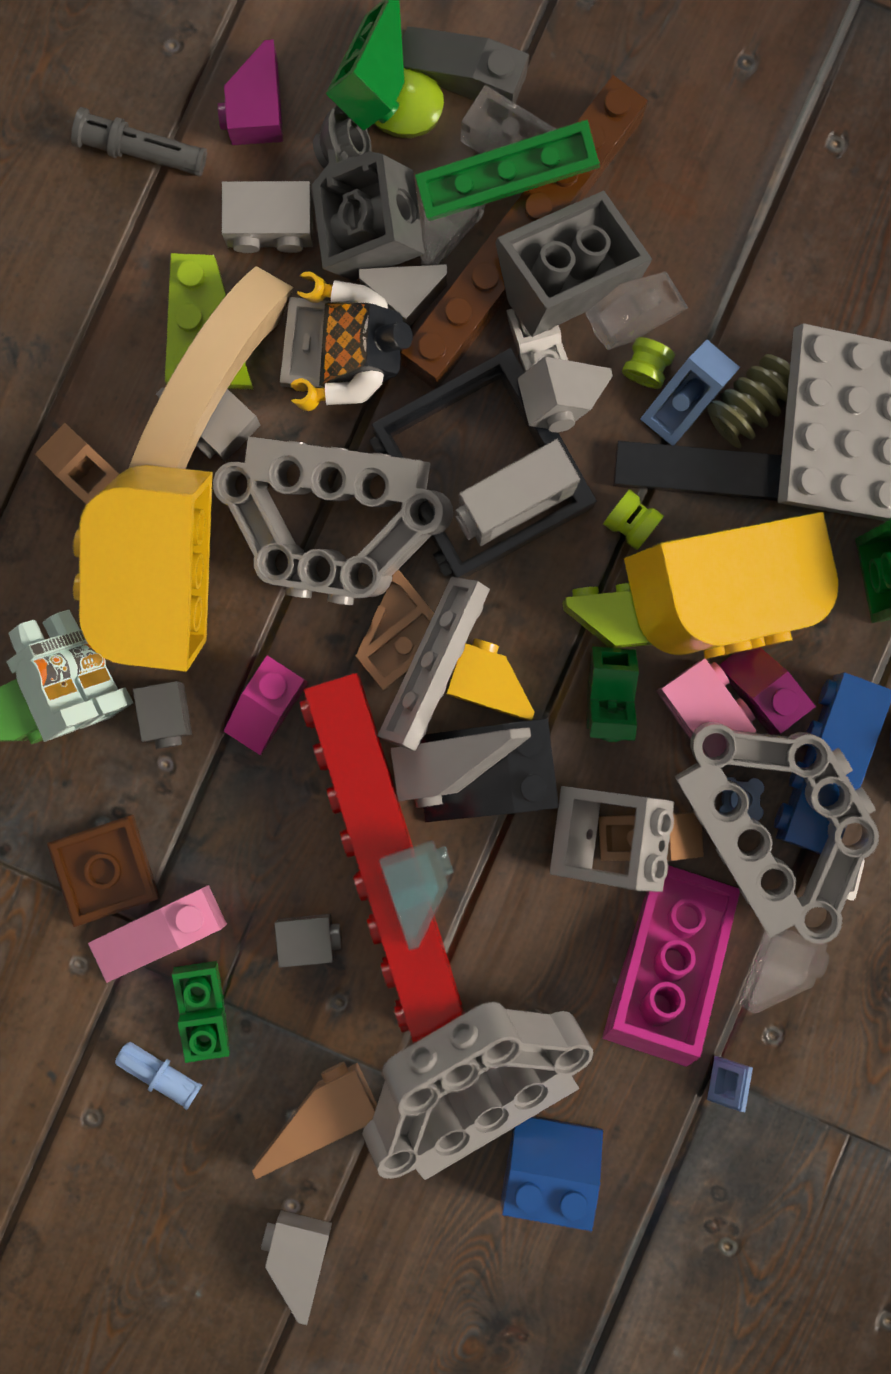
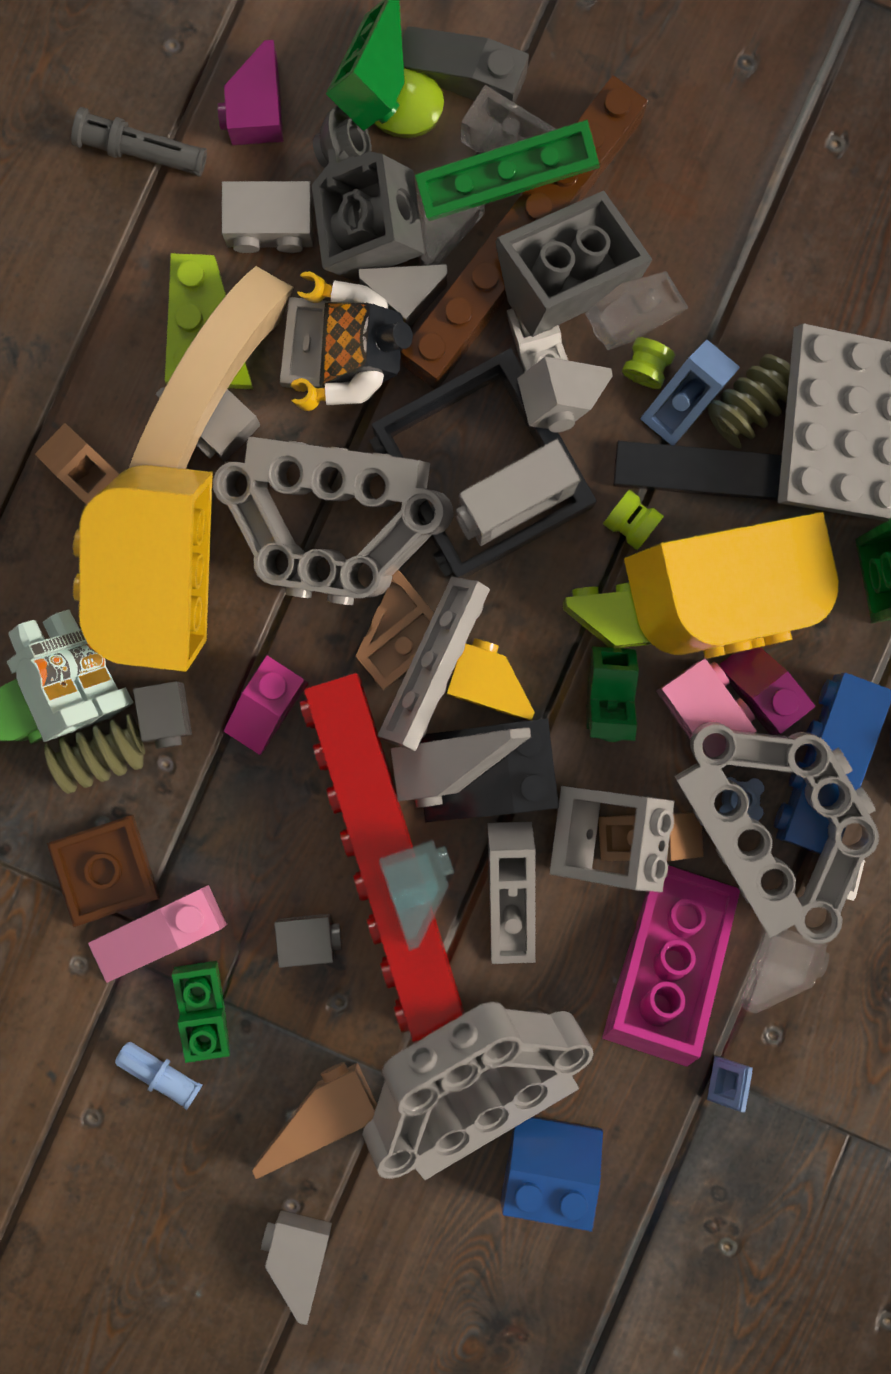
(96, 756): none -> olive piece
(511, 892): none -> light grey slope

